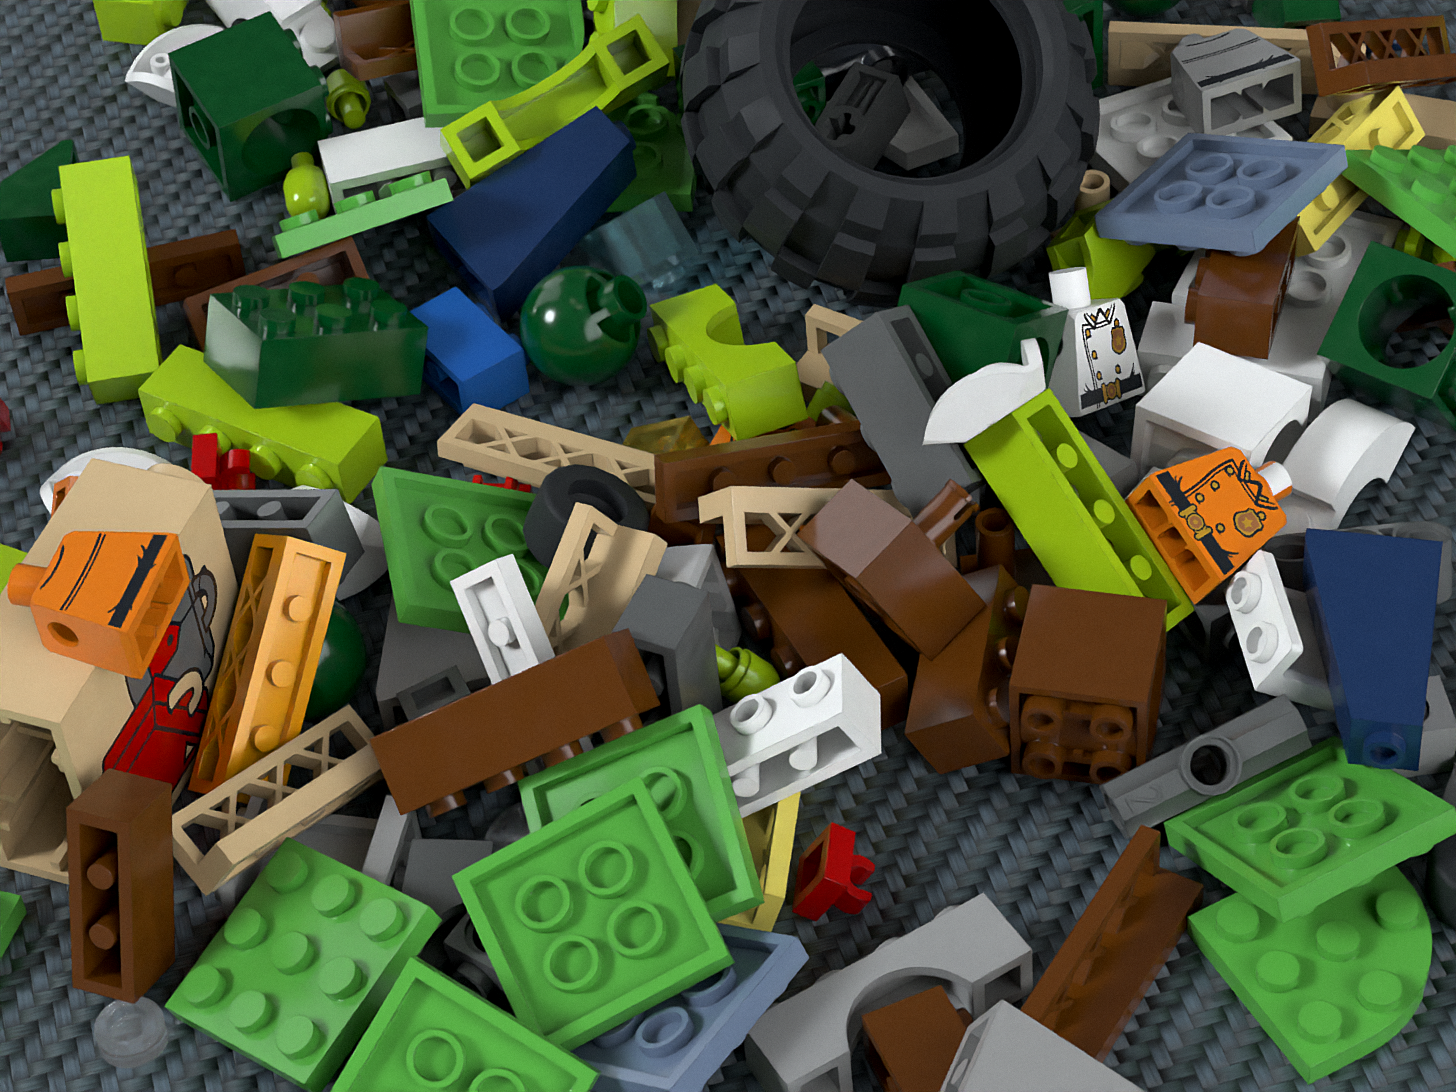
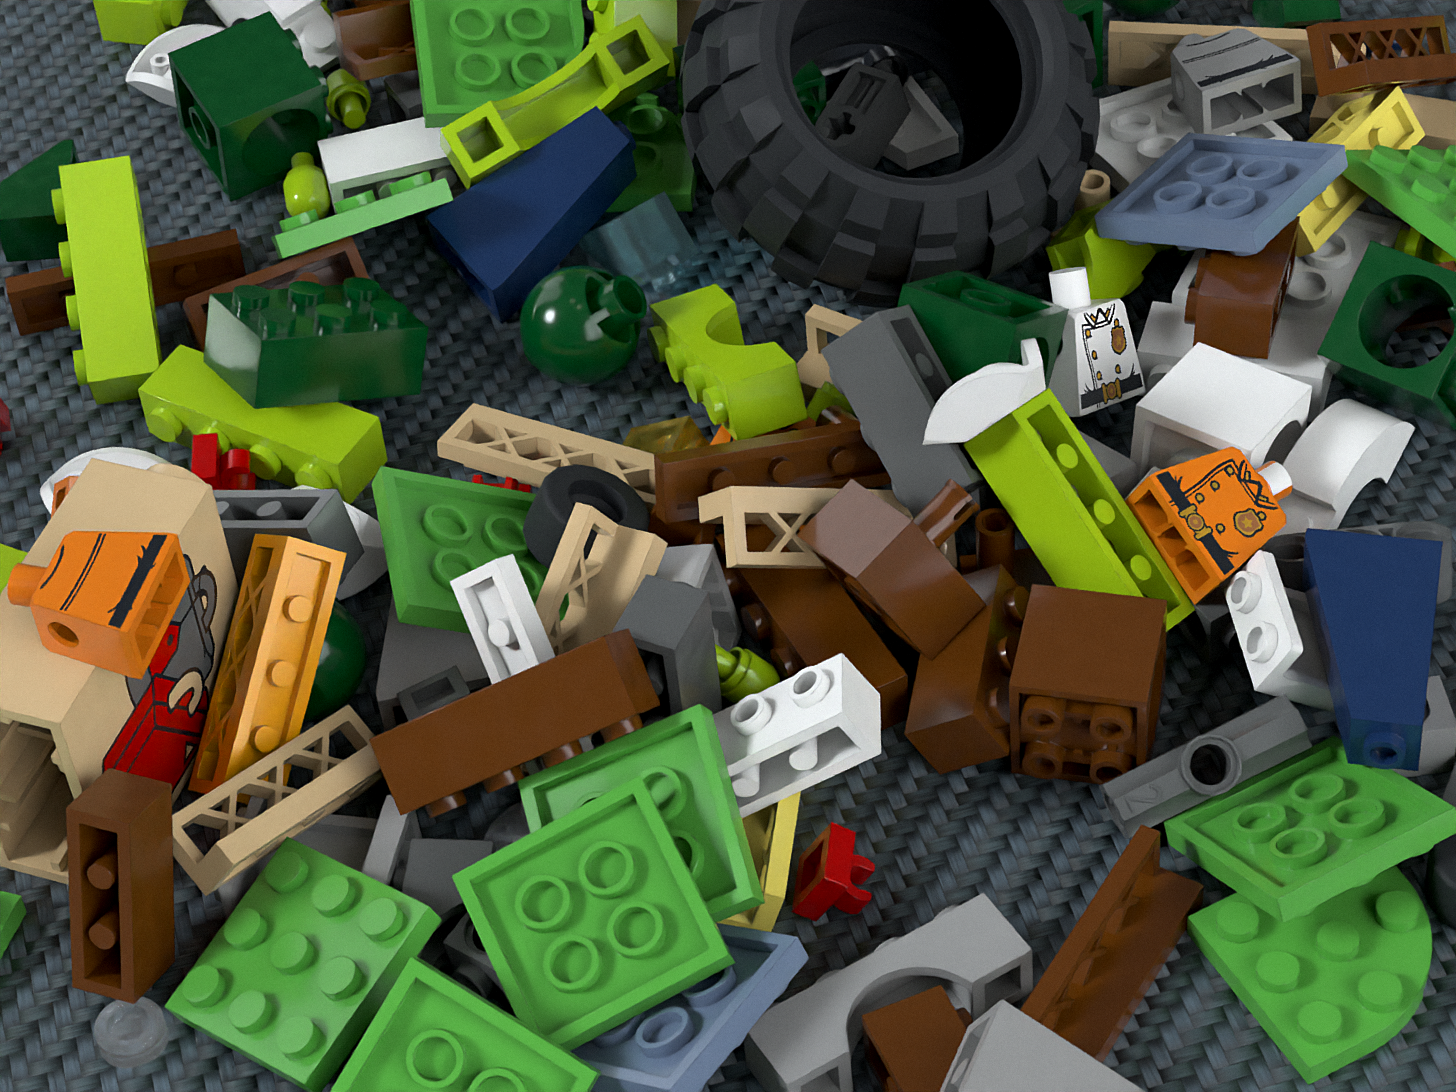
(470, 354): blue brick -> none

